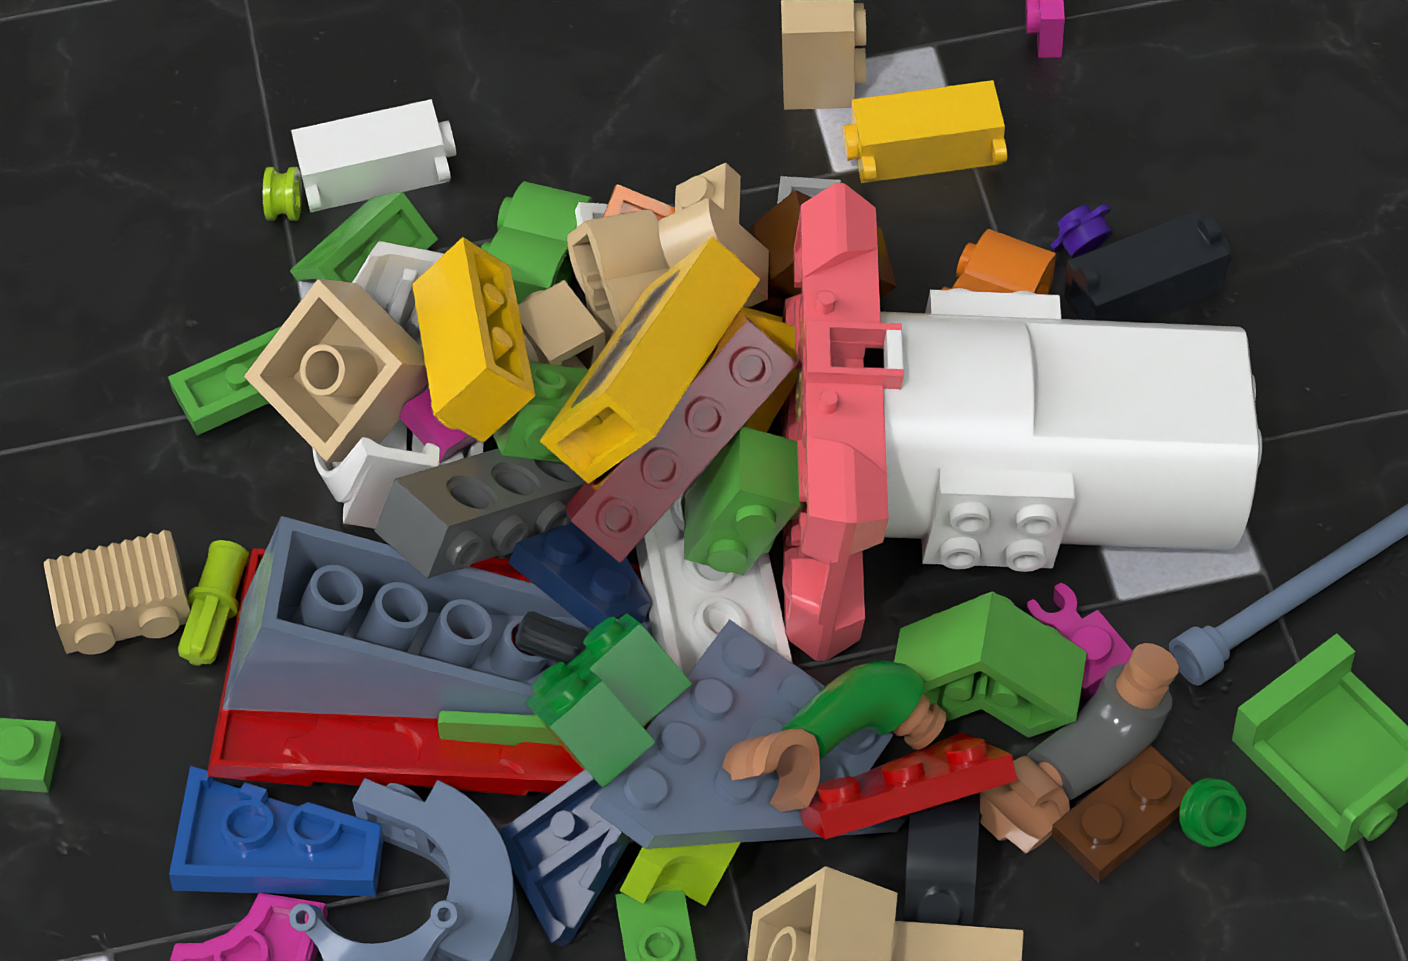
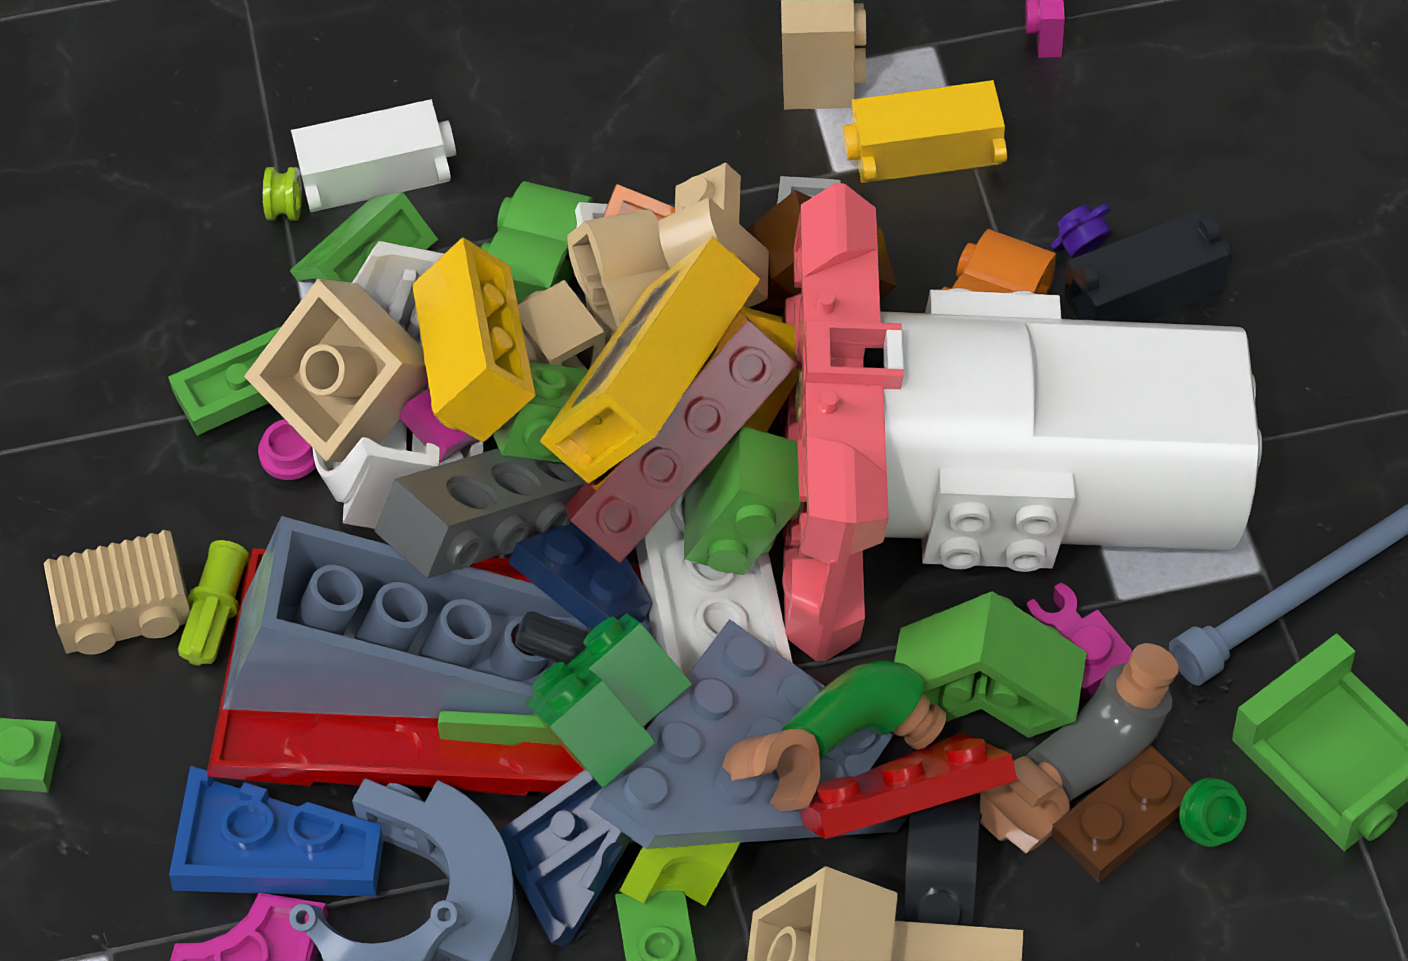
(285, 452): none -> dark pink plate

